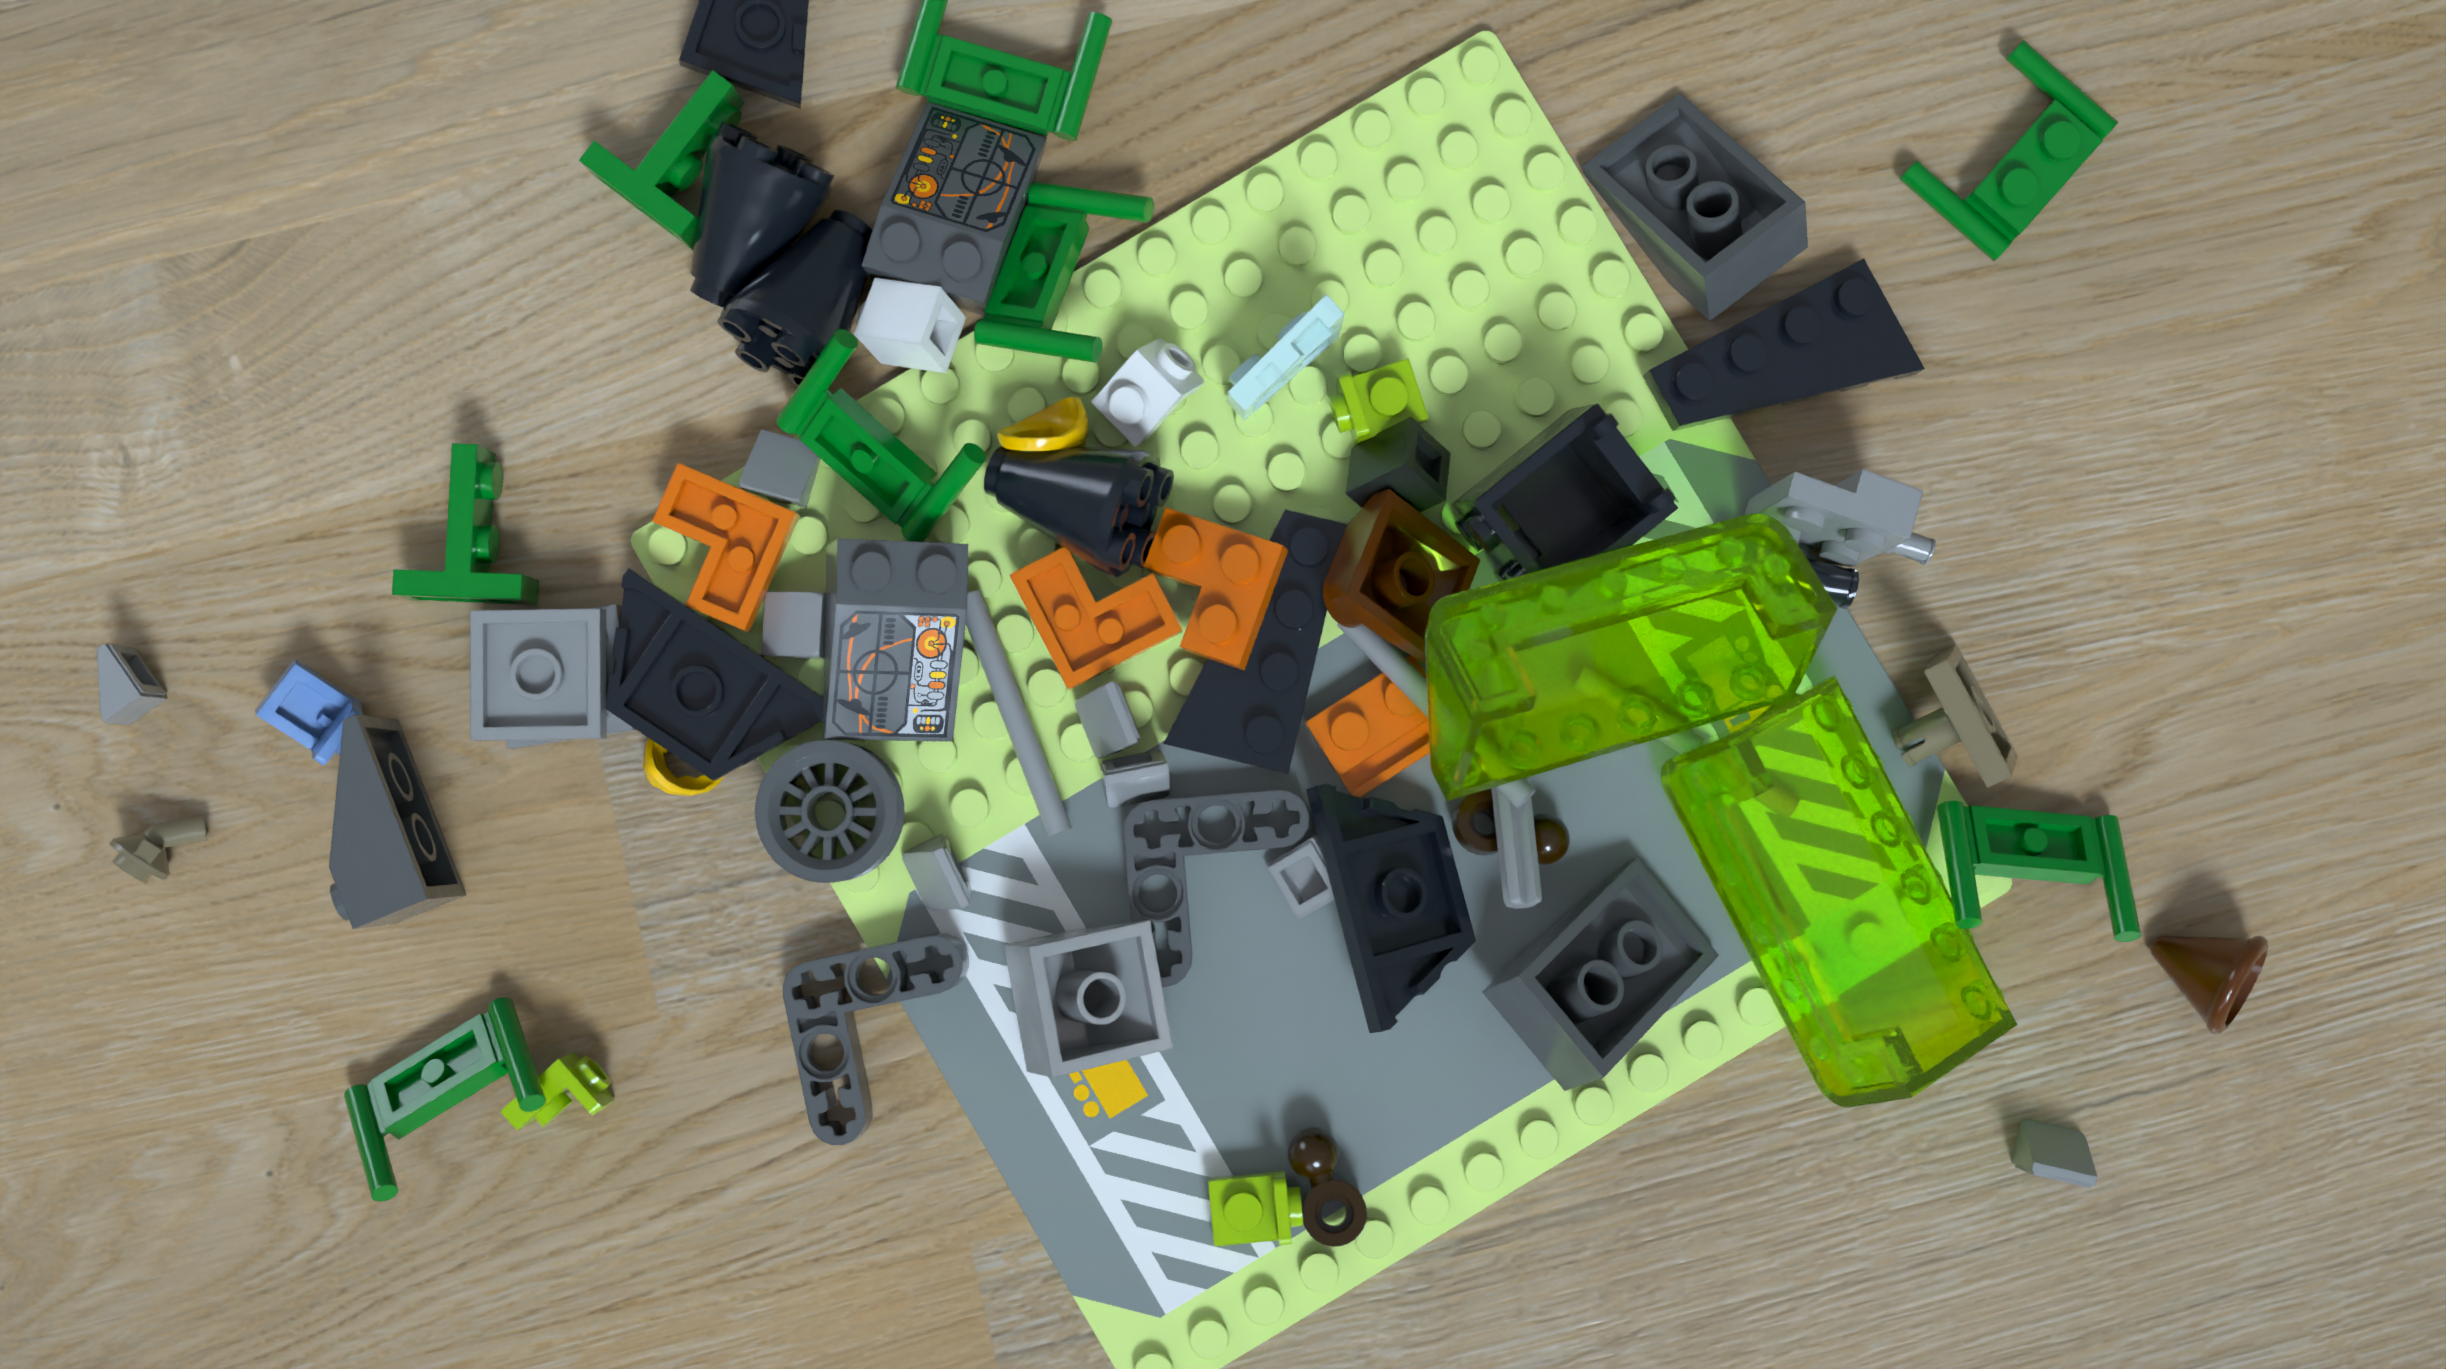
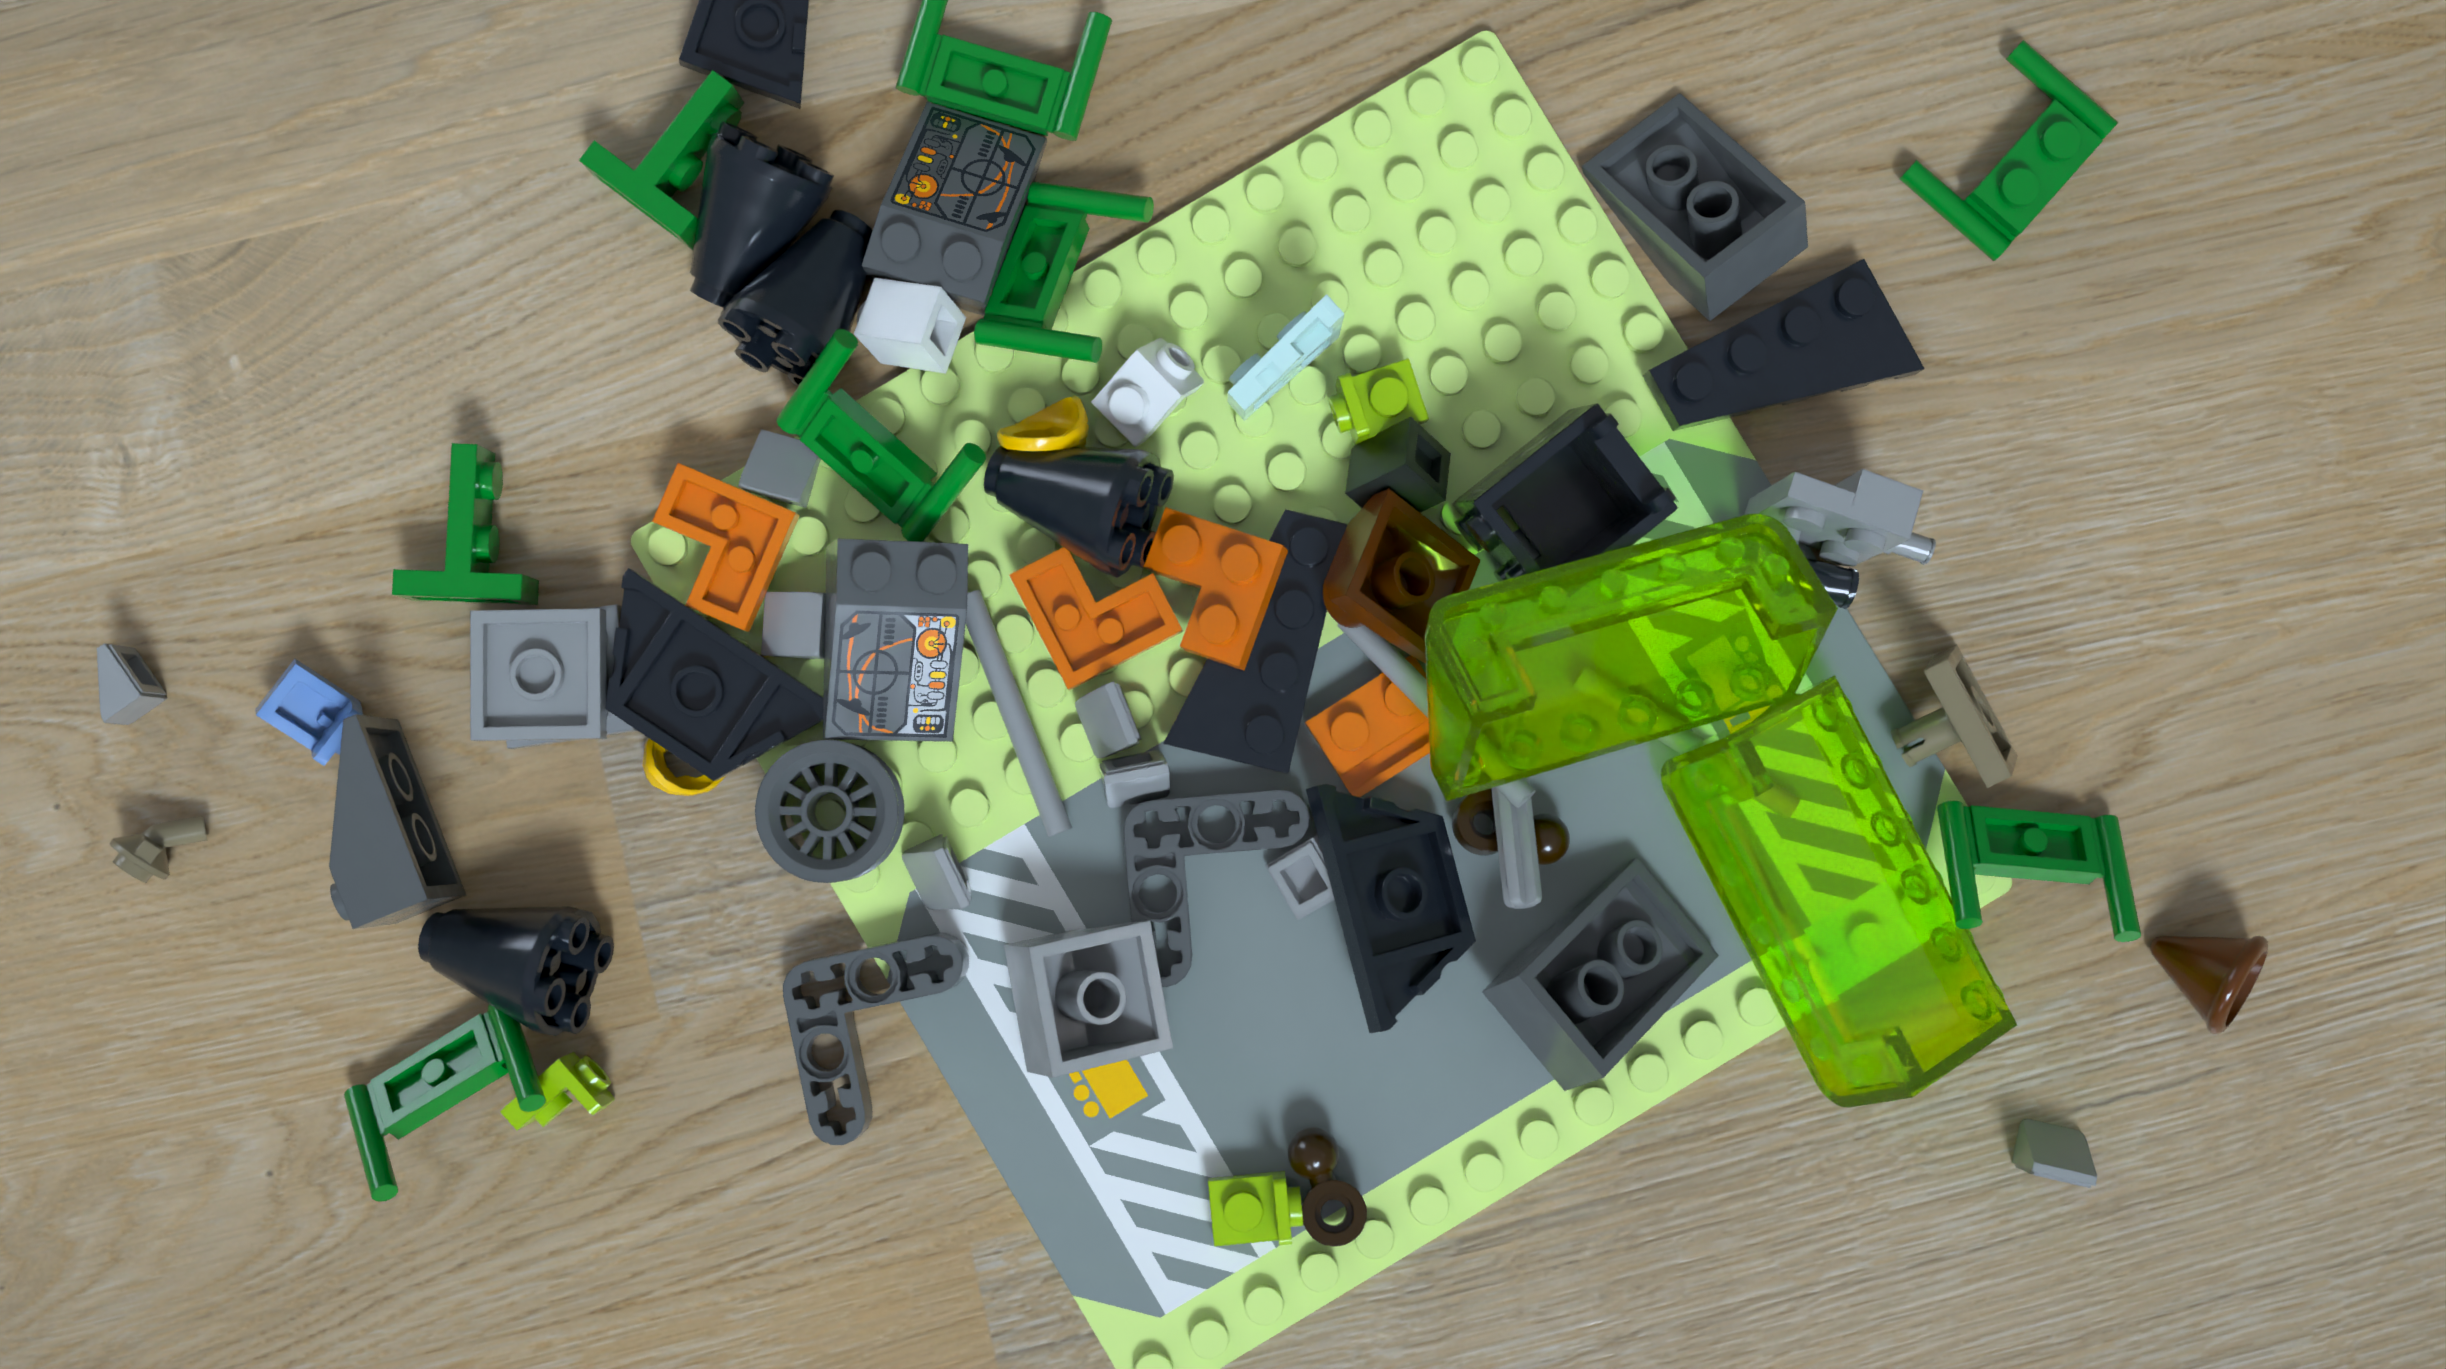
(522, 960): none -> black cone

